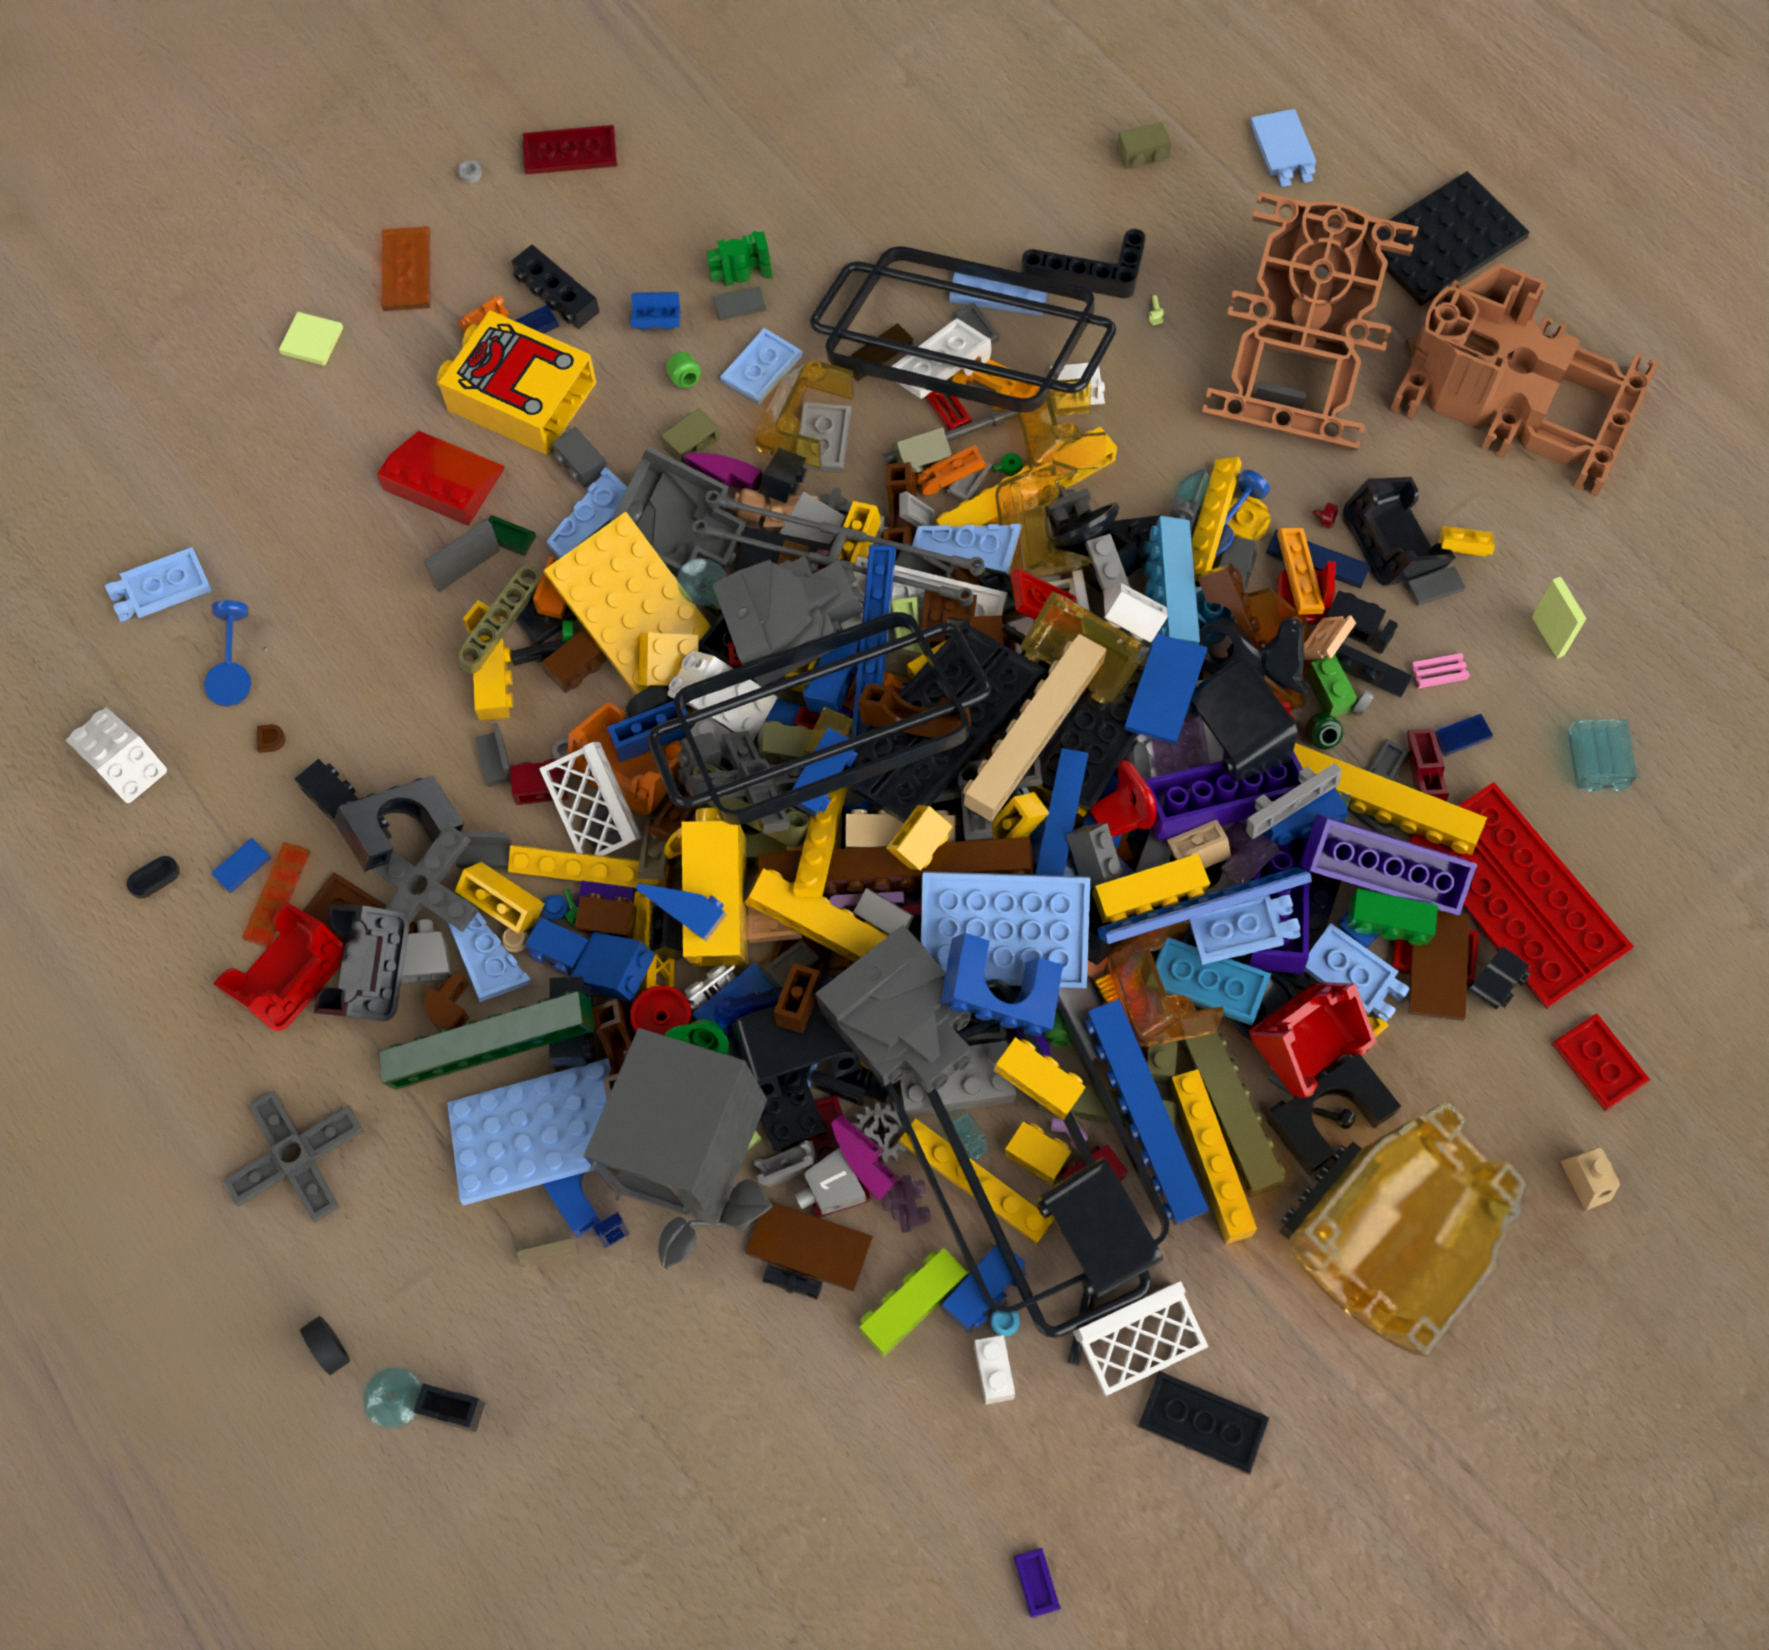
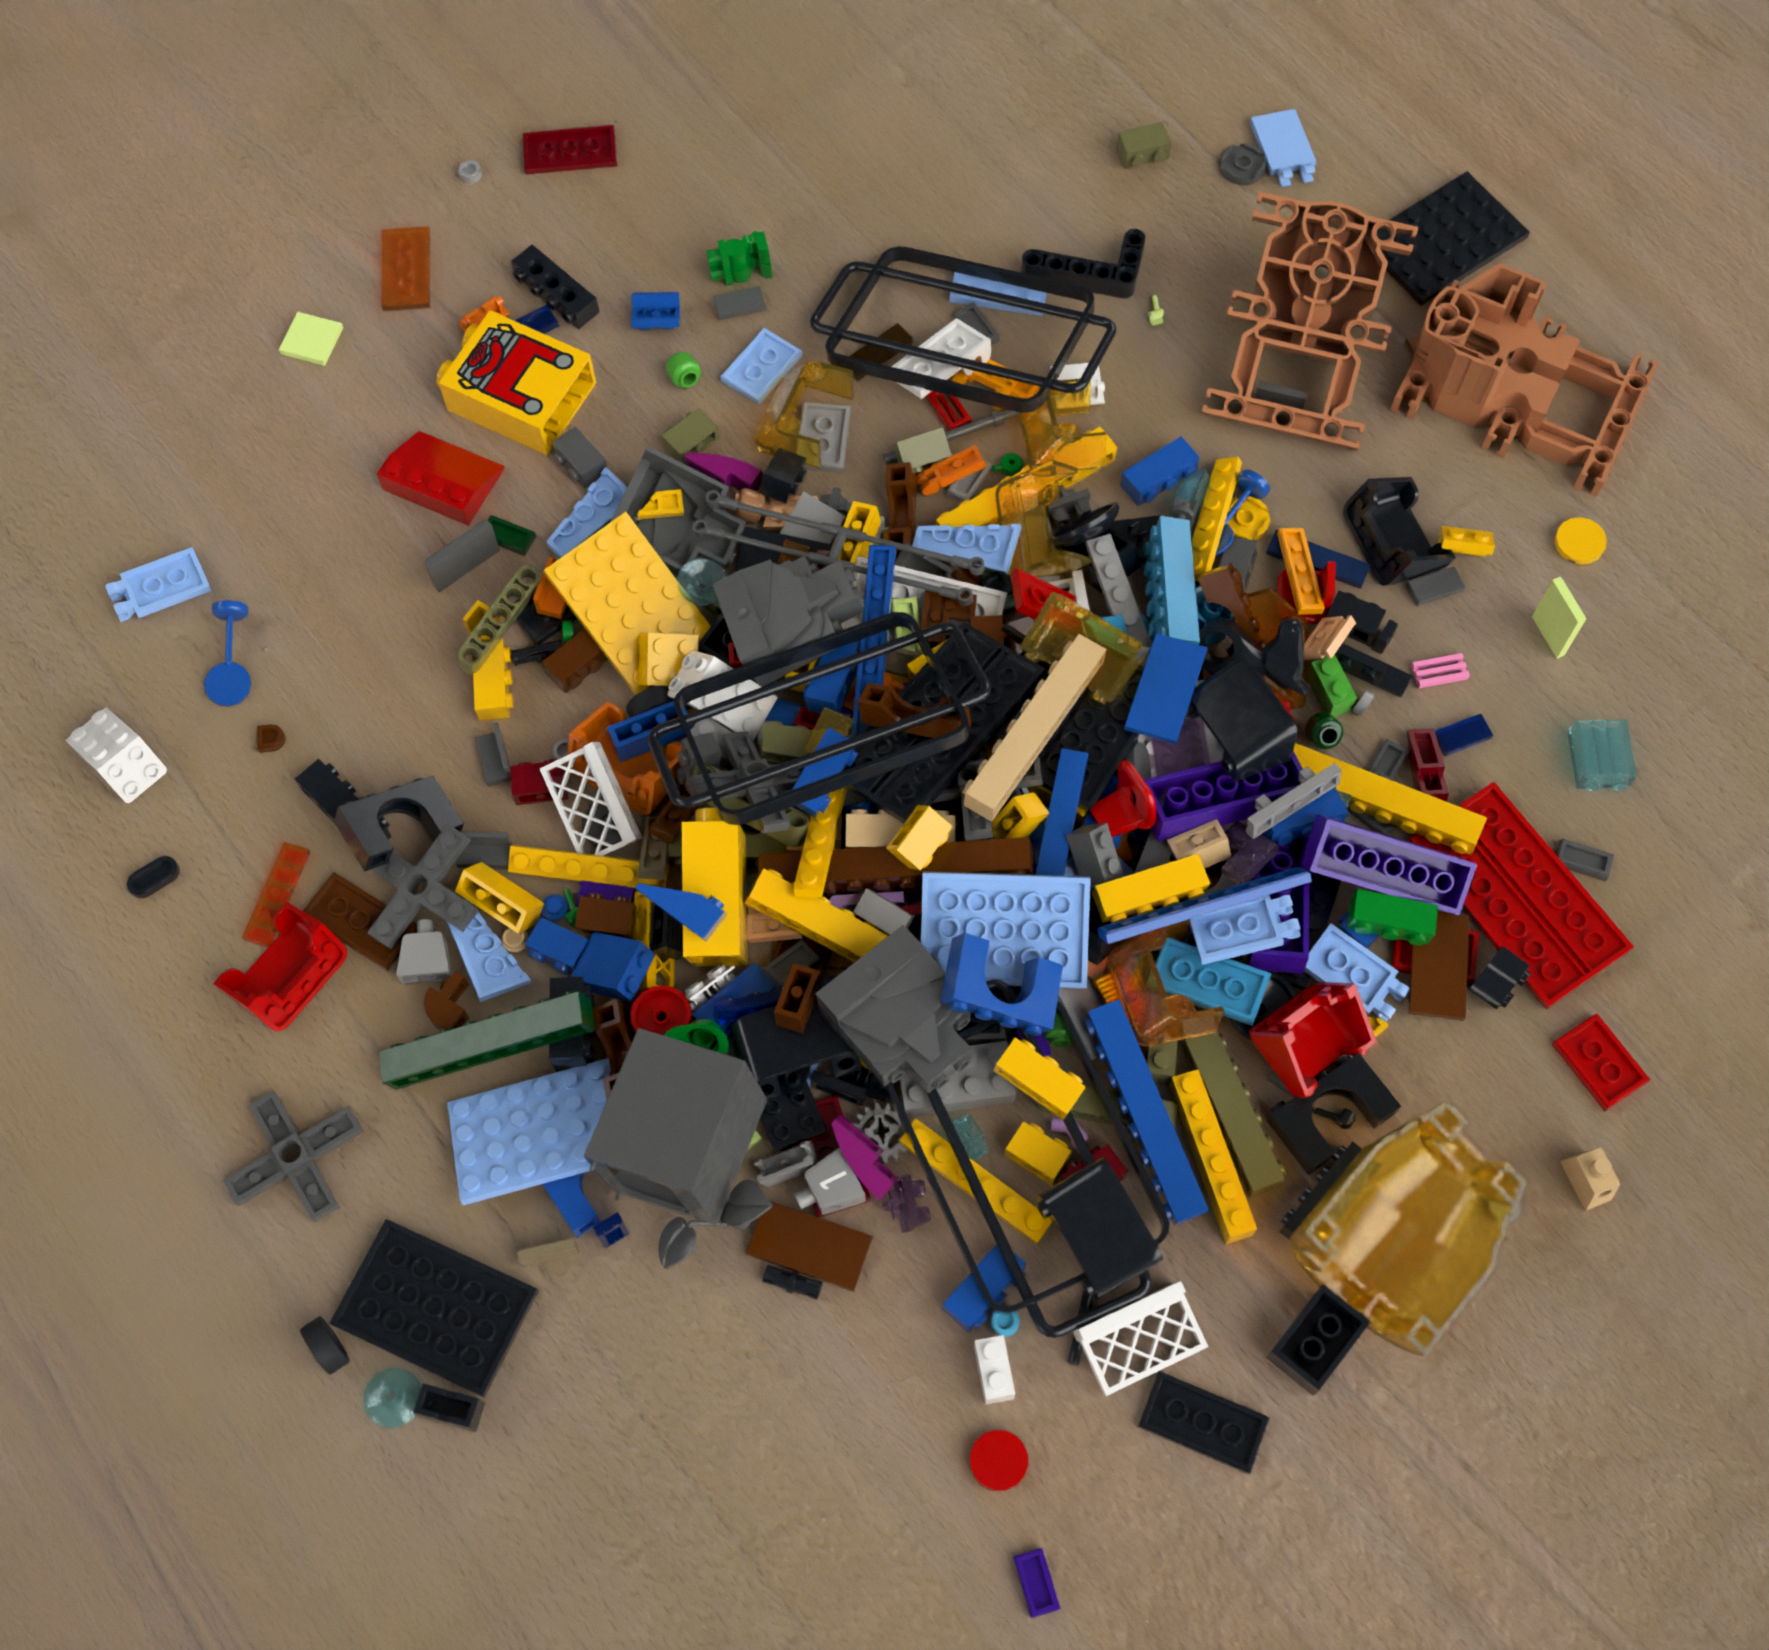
(241, 865): blue tile -> none
(369, 963): black windscreen -> none
(434, 1307): none -> black plate
(663, 504): none -> yellow tile
(674, 844): yellow tile -> none
(913, 1301): lime brick -> none
(915, 510): light grey tile -> none
(999, 1460): none -> red tile
(1133, 612): white slope -> none
(1159, 471): none -> blue brick
(1242, 164): none -> dark grey tile
(1318, 1339): none -> black brick
(1328, 515): dark red tile -> none
(1580, 540): none -> yellow tile
(1585, 859): none -> dark grey tile

